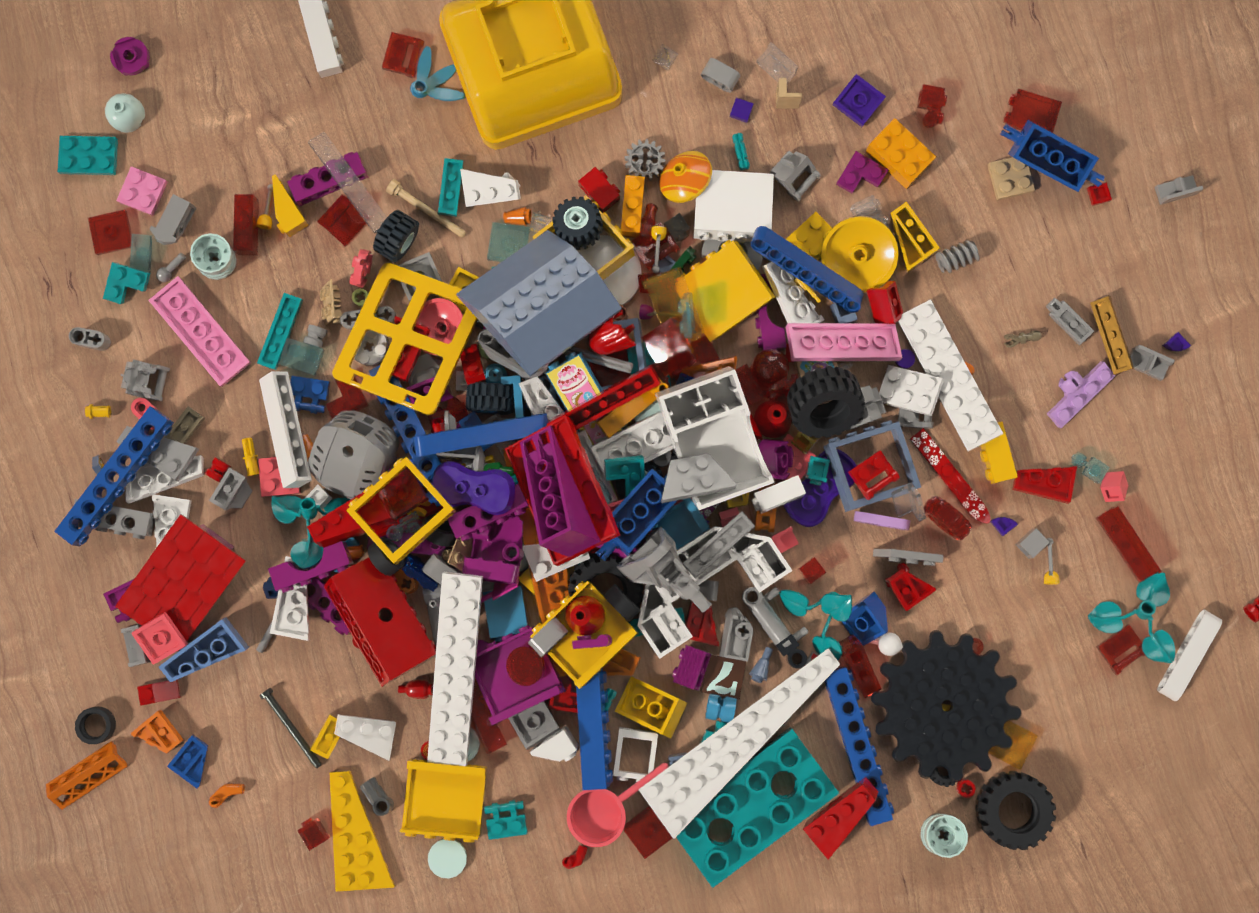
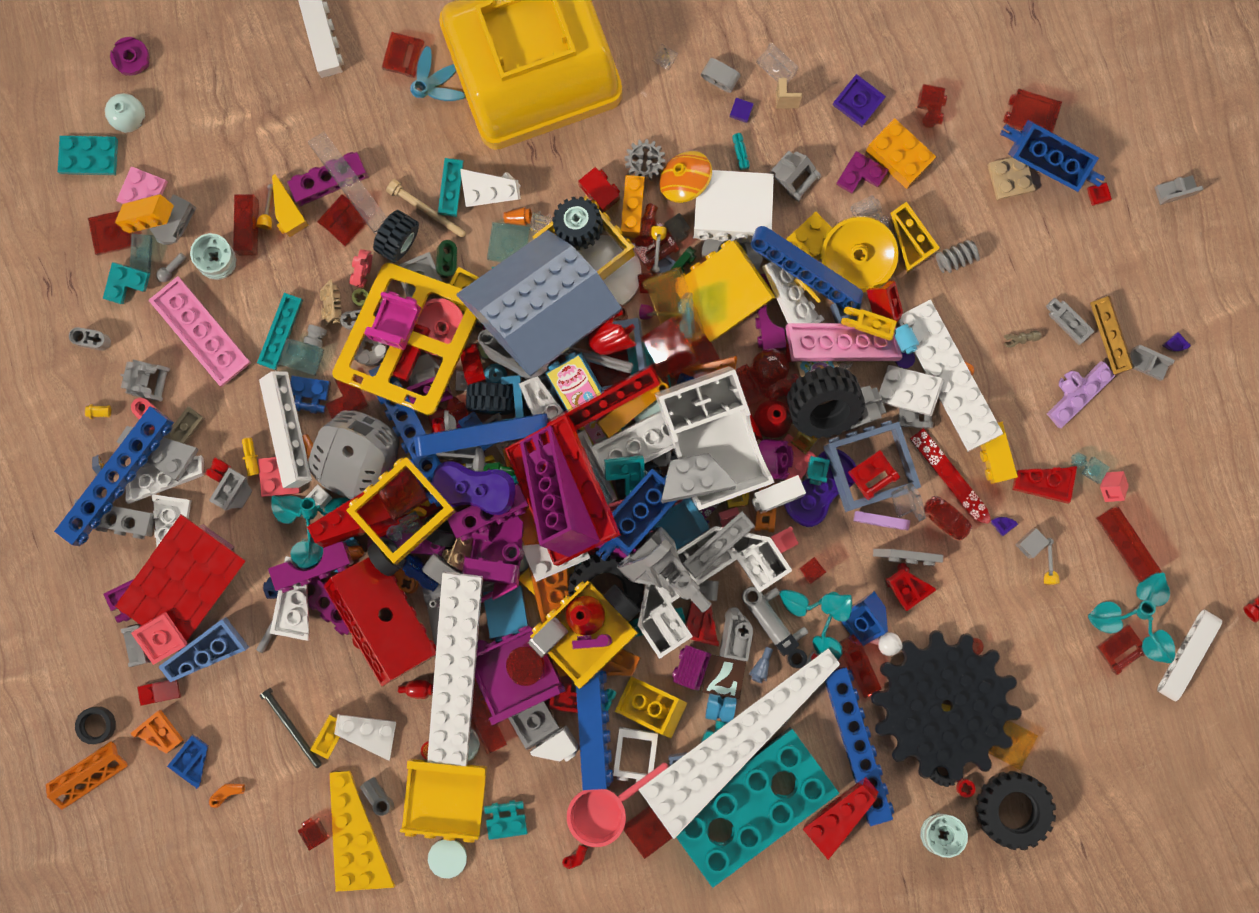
(144, 213): none -> light orange brick
(394, 320): none -> dark pink panel
(446, 260): none -> dark green plate
(870, 323): none -> yellow hinge
(906, 339): none -> medium azure brick

